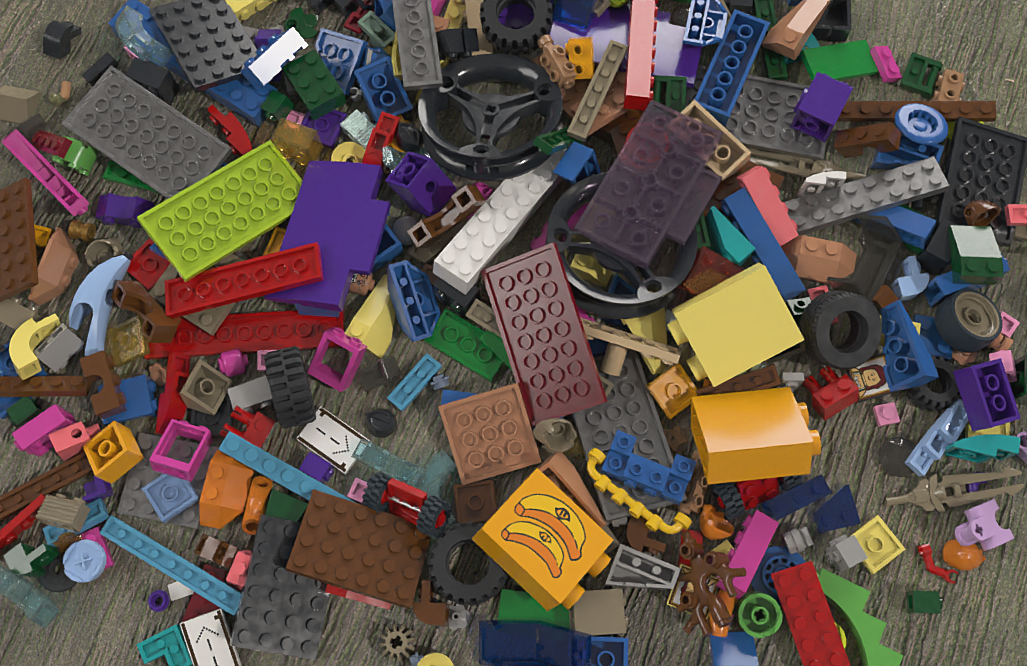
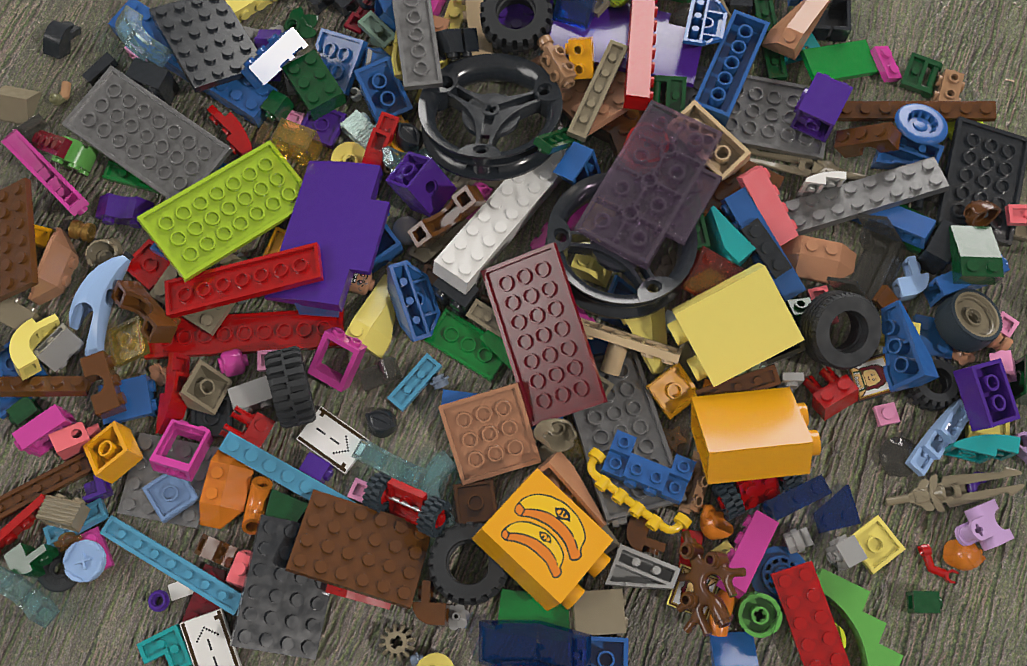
(766, 248): none -> black plate

